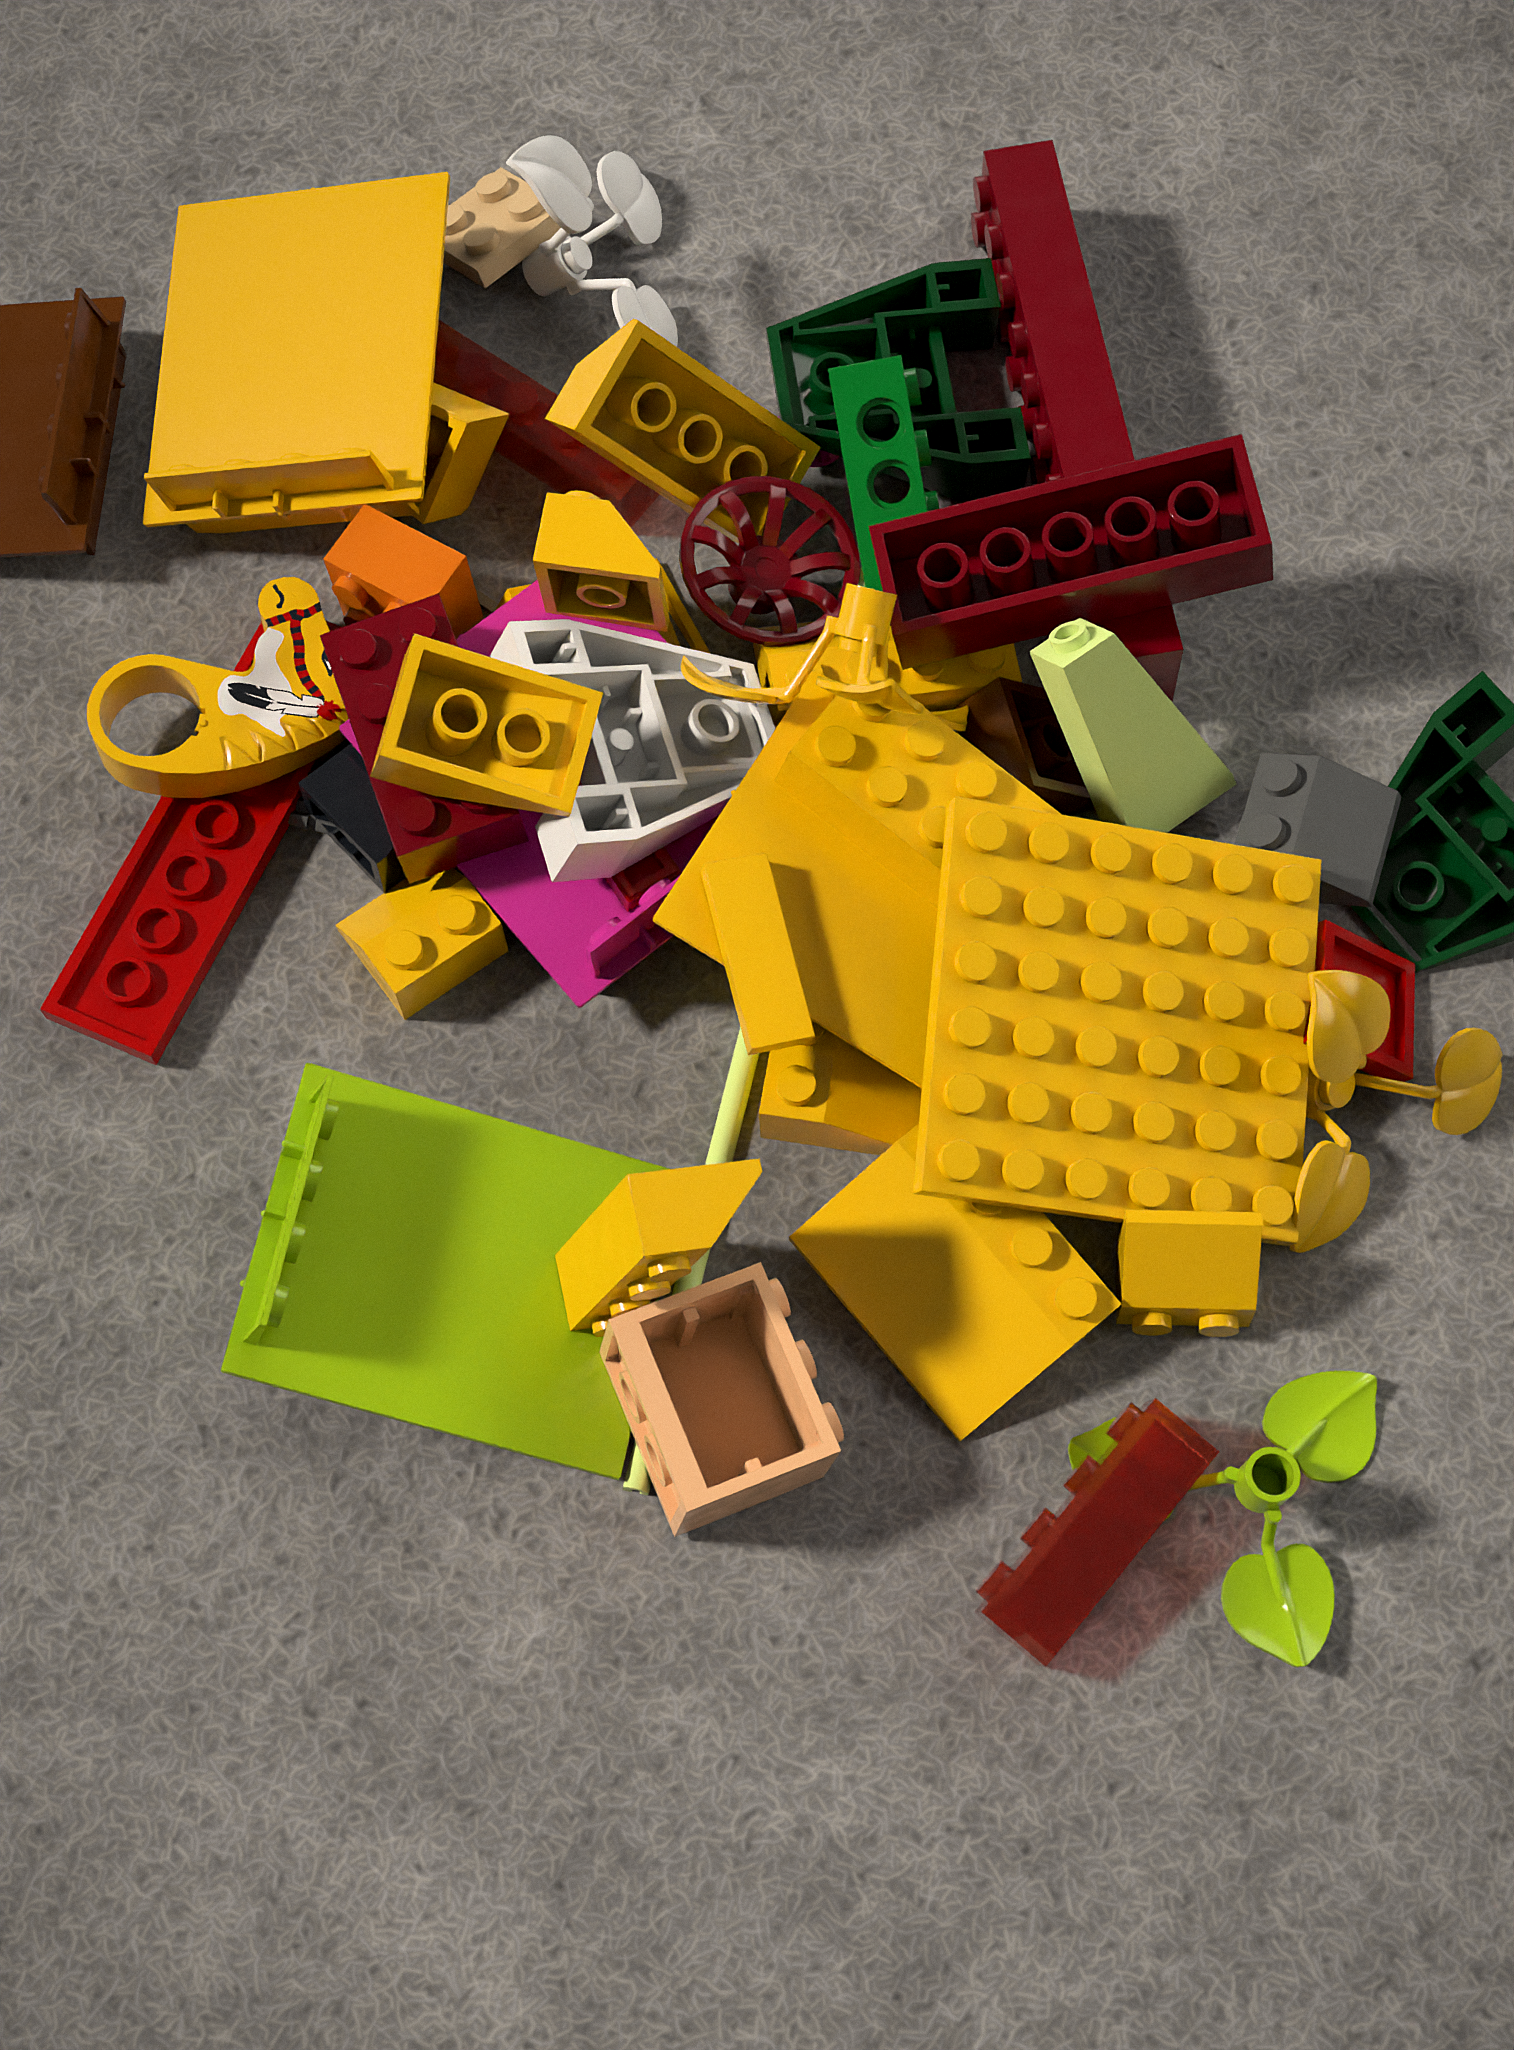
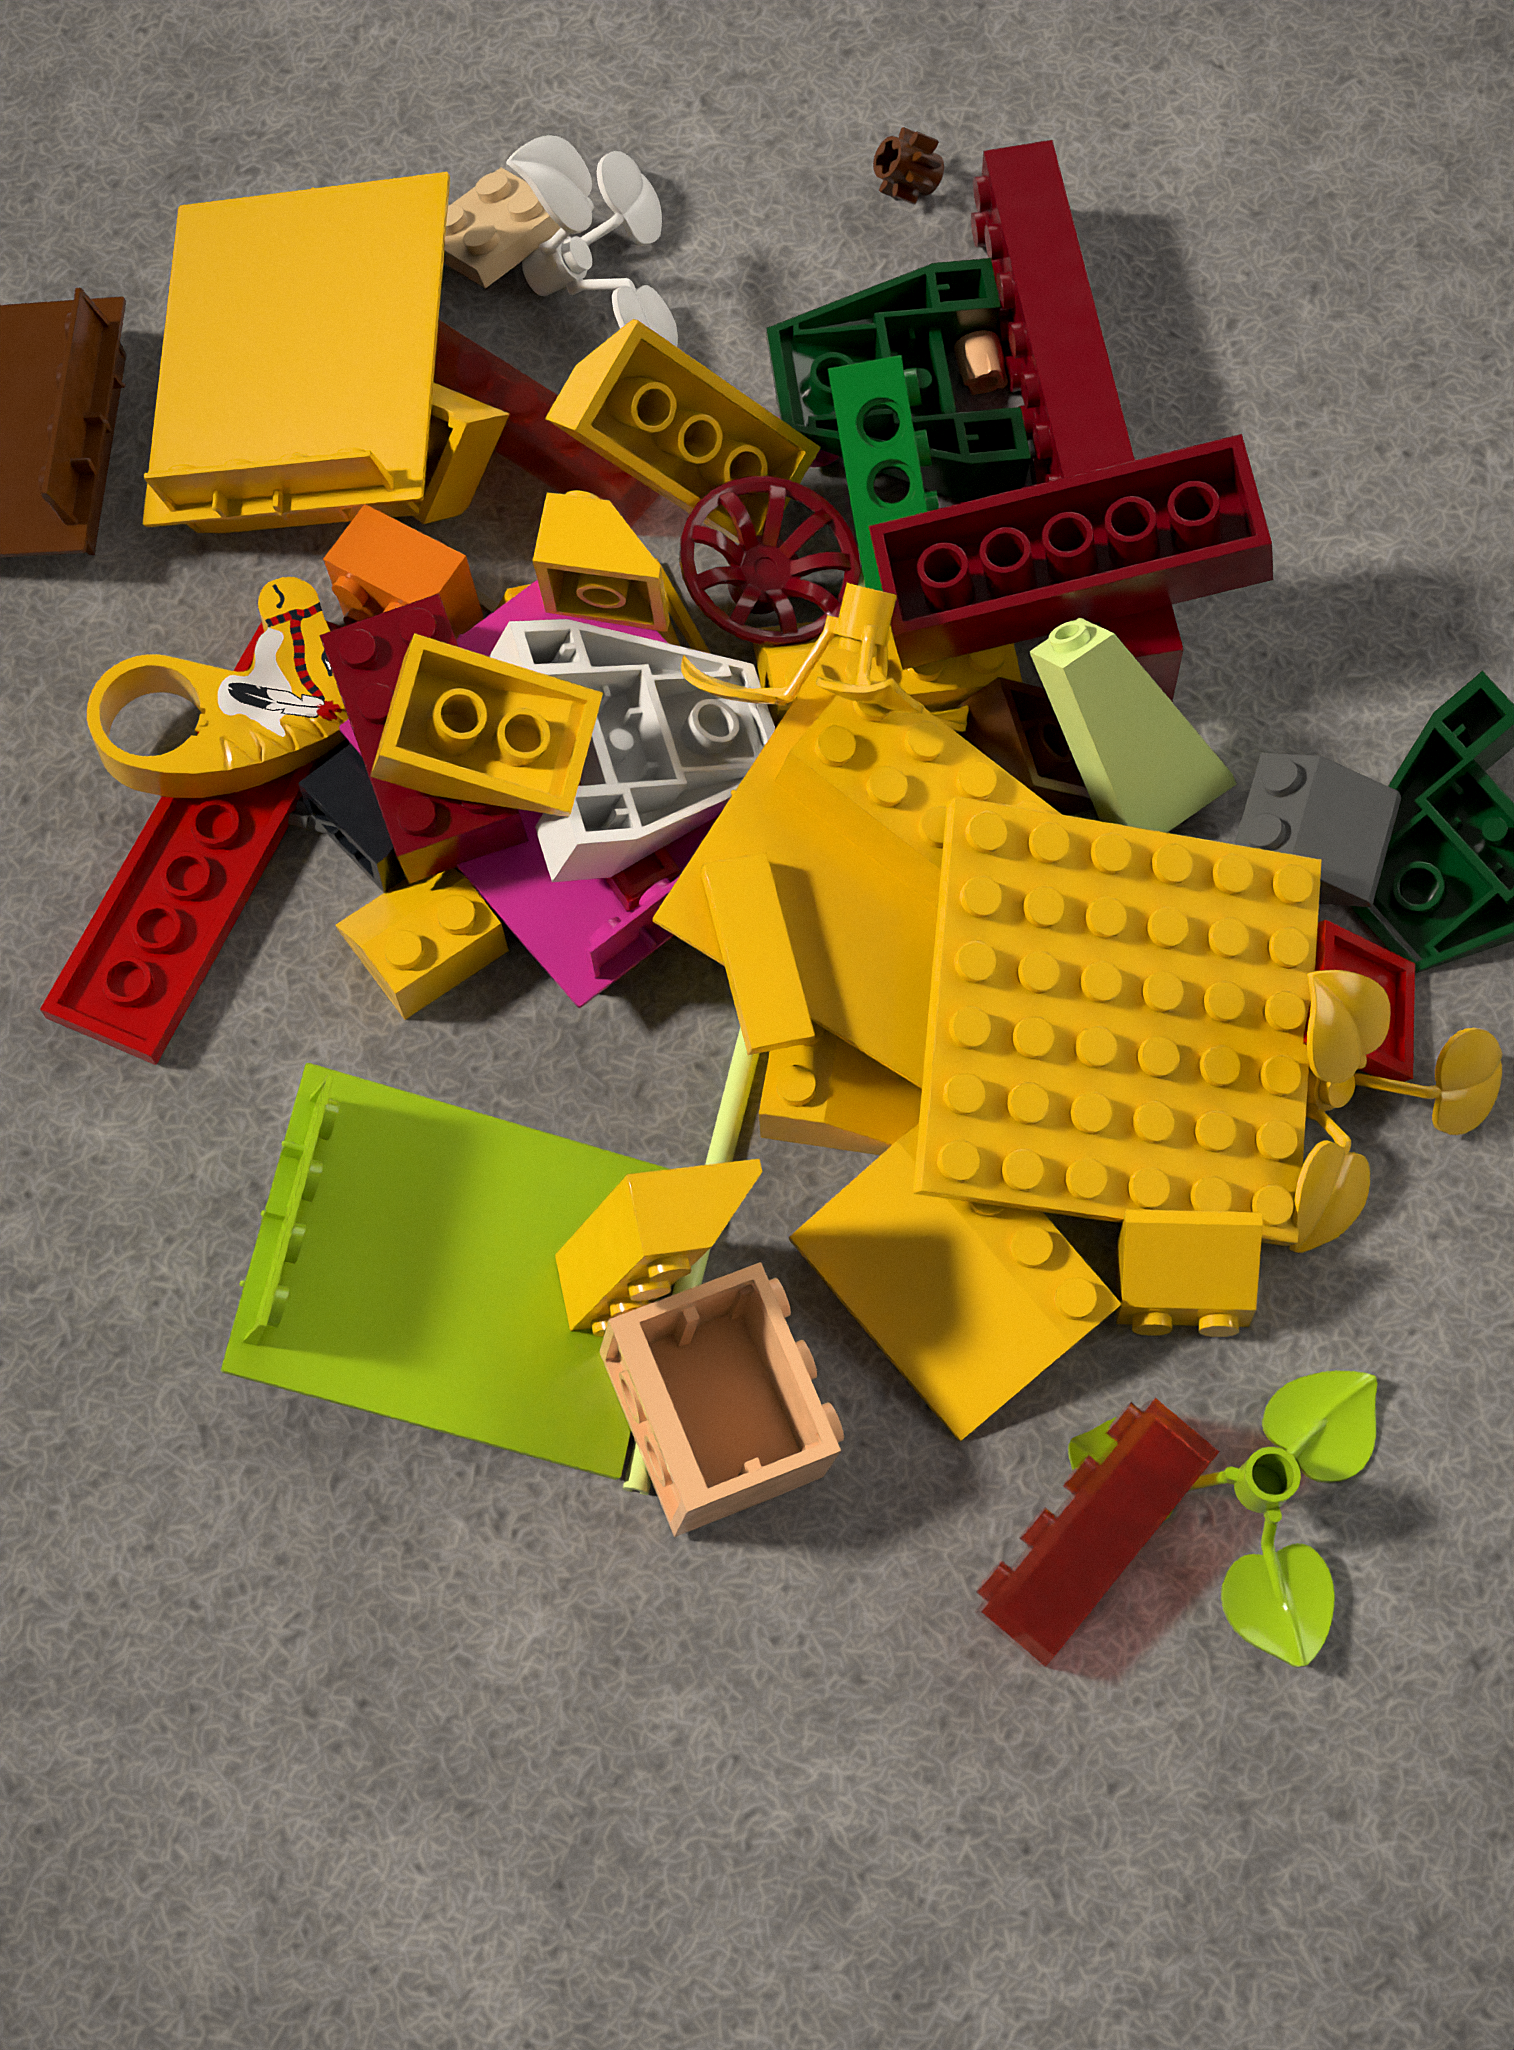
(908, 165): none -> reddish brown gear
(982, 361): none -> light nougat hose

